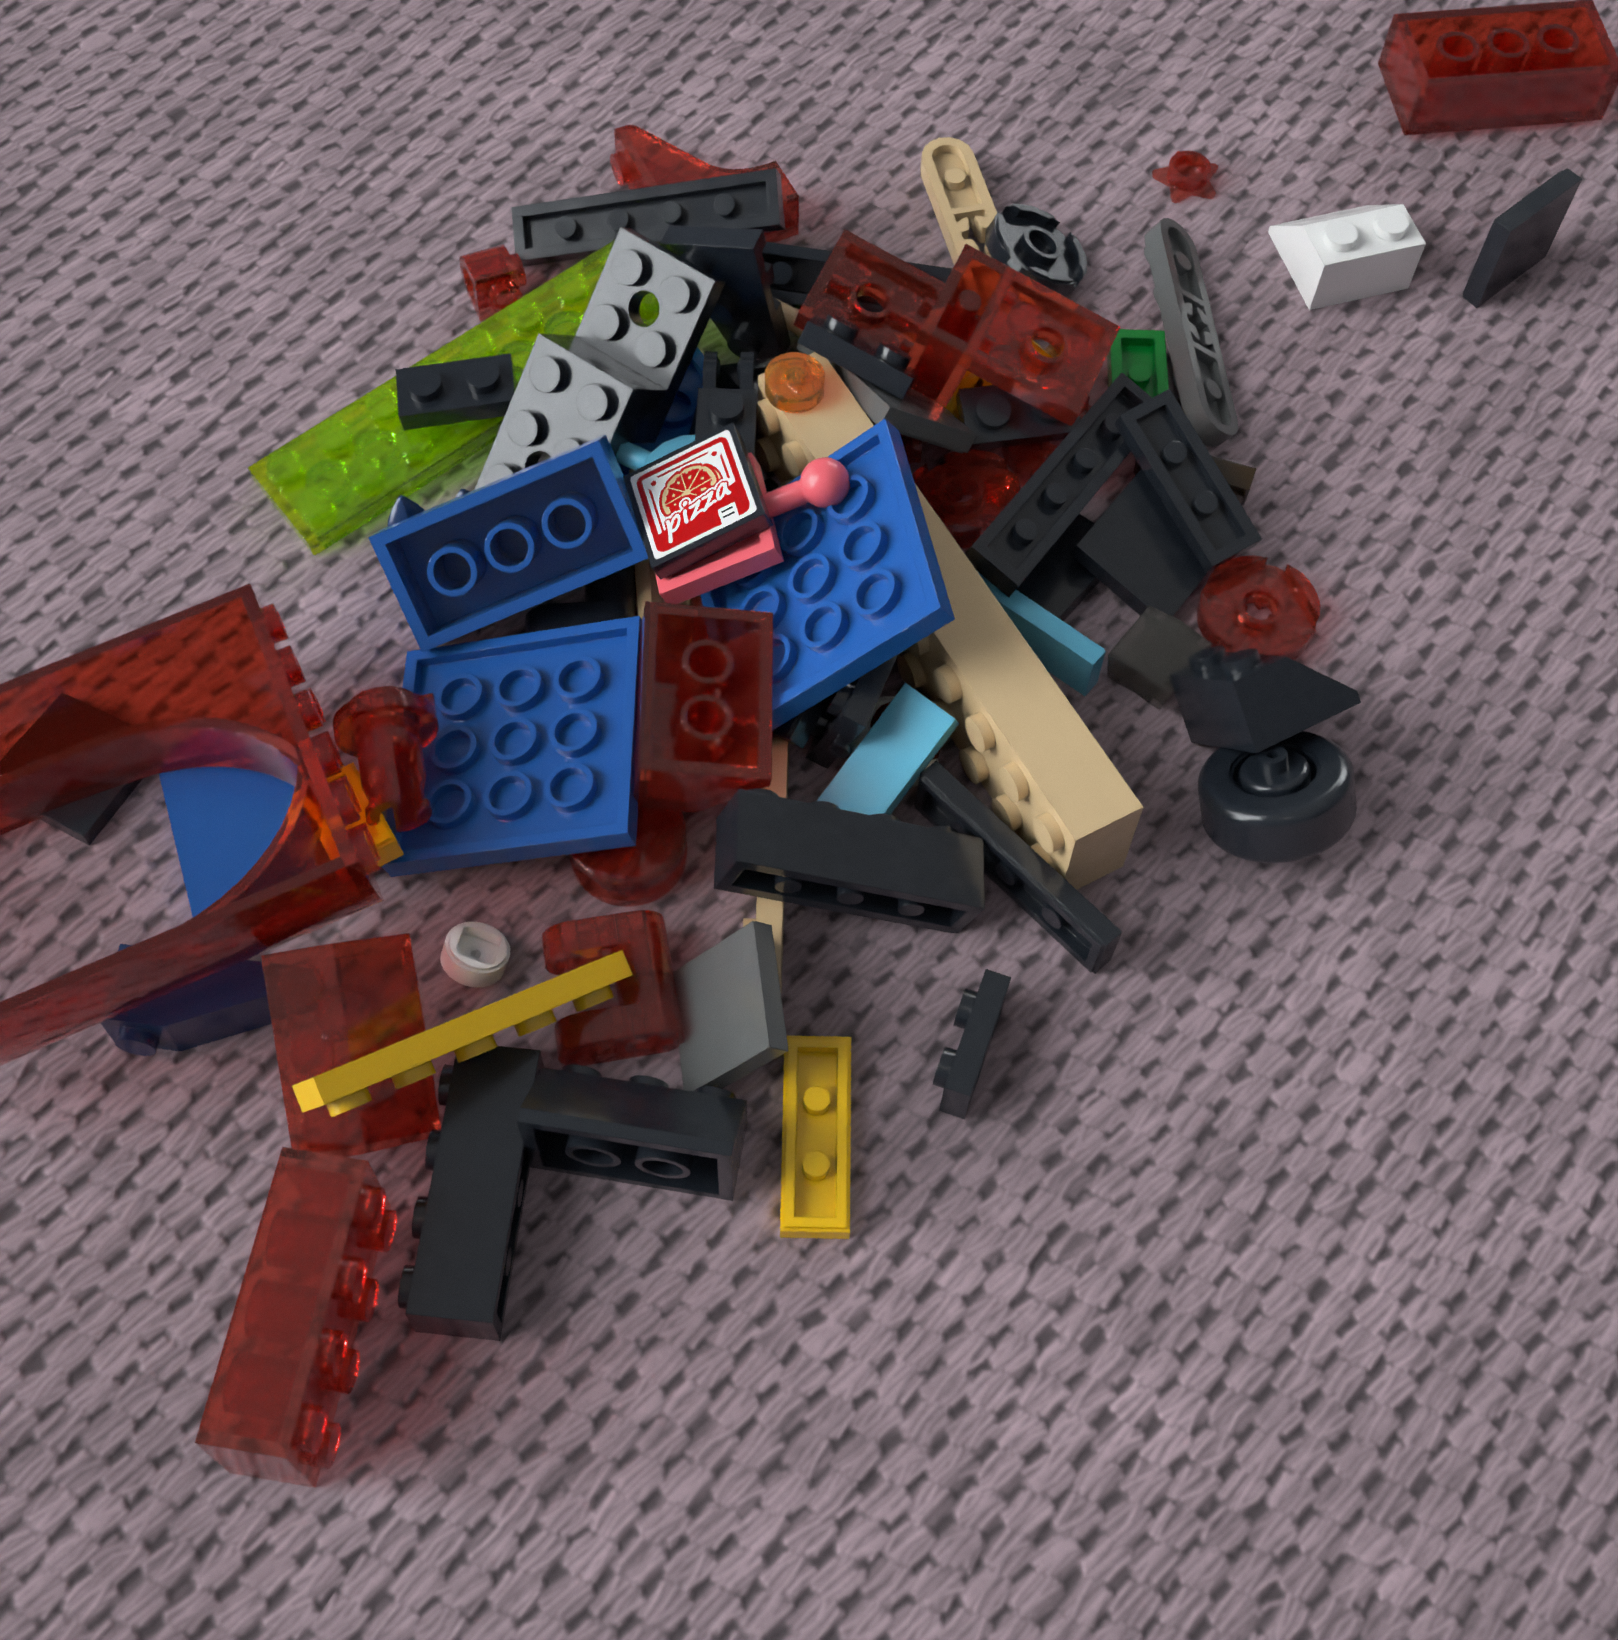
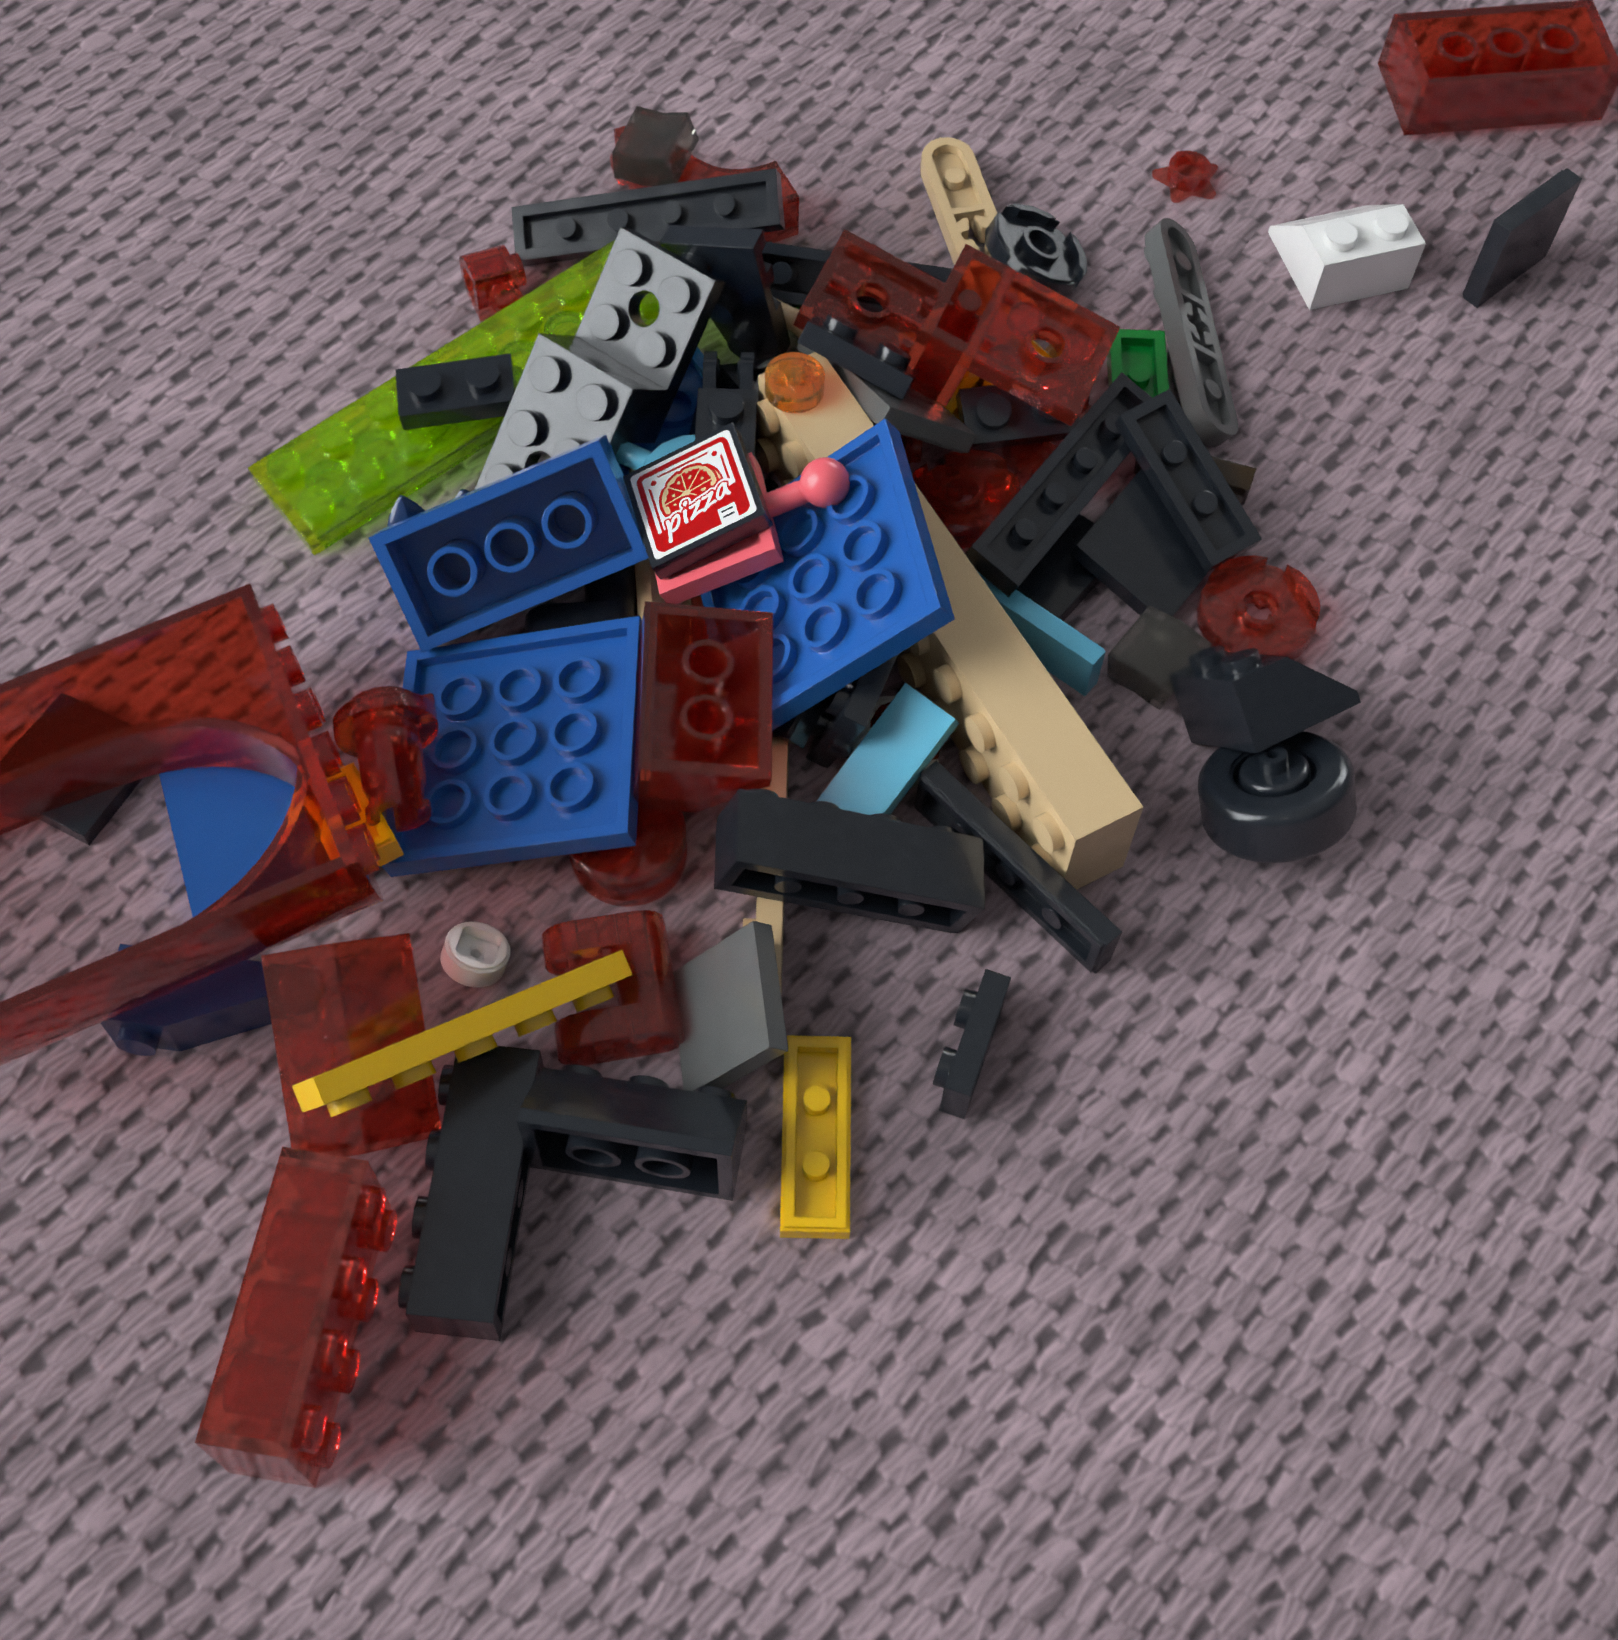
(654, 147): none -> clear smoke piece

